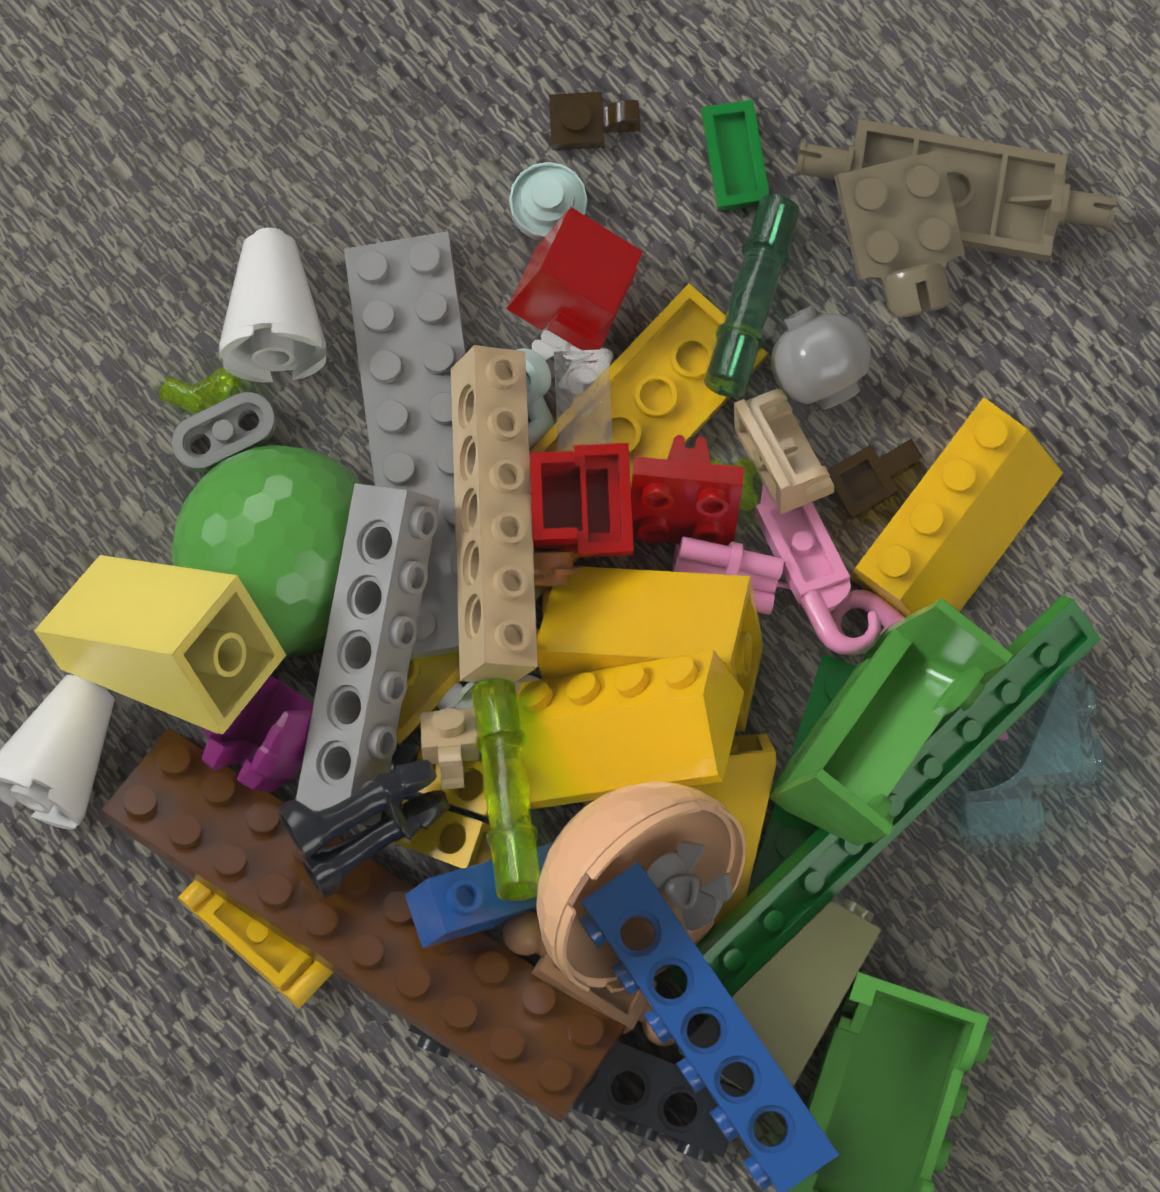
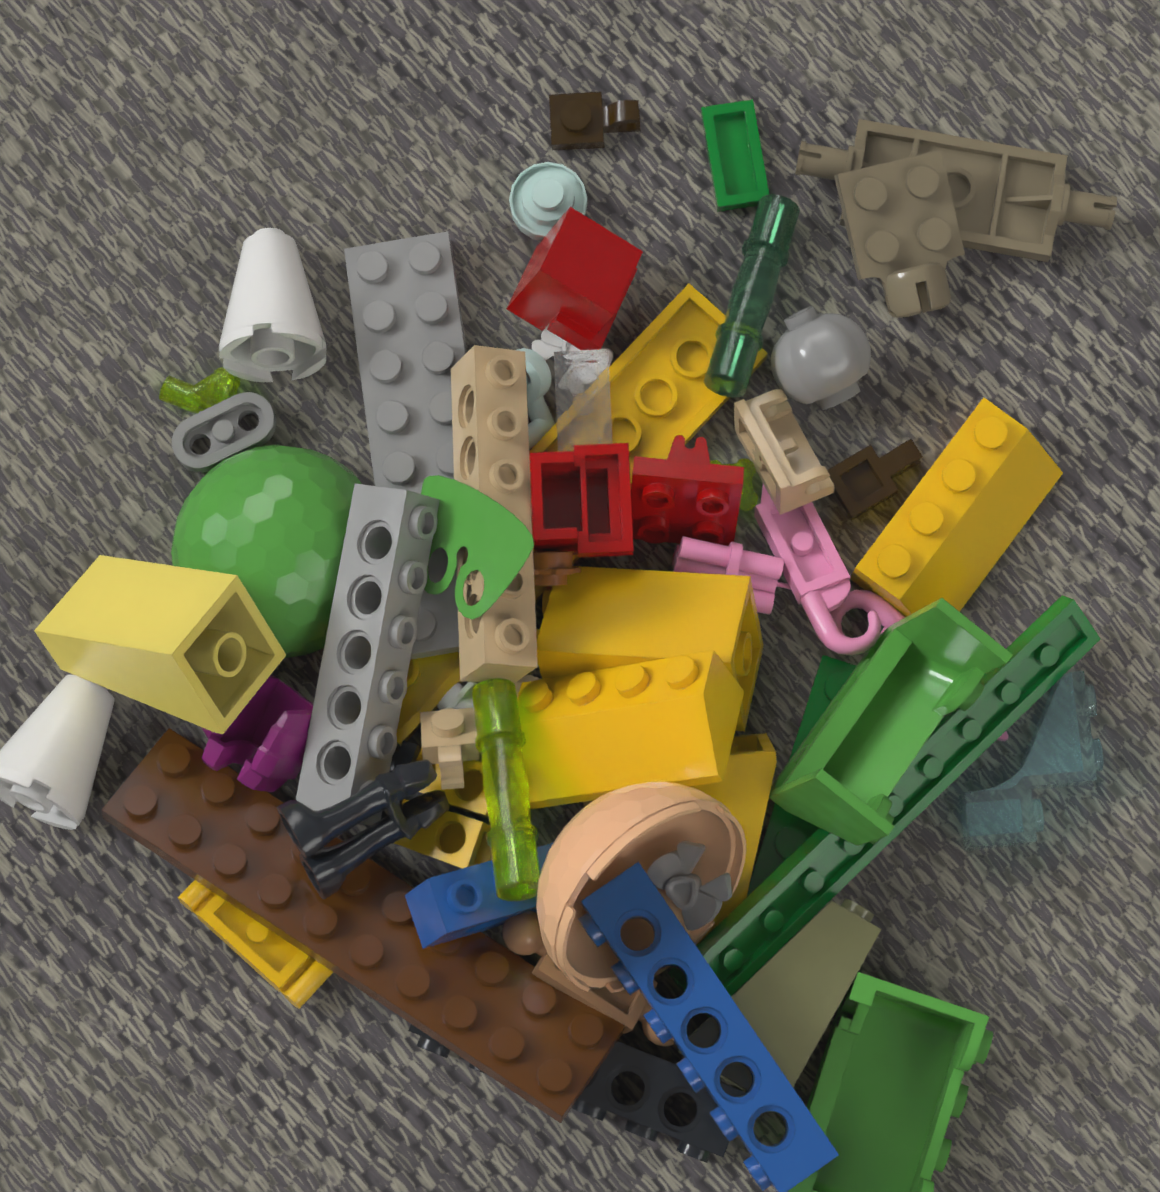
(491, 533): none -> bright green piece

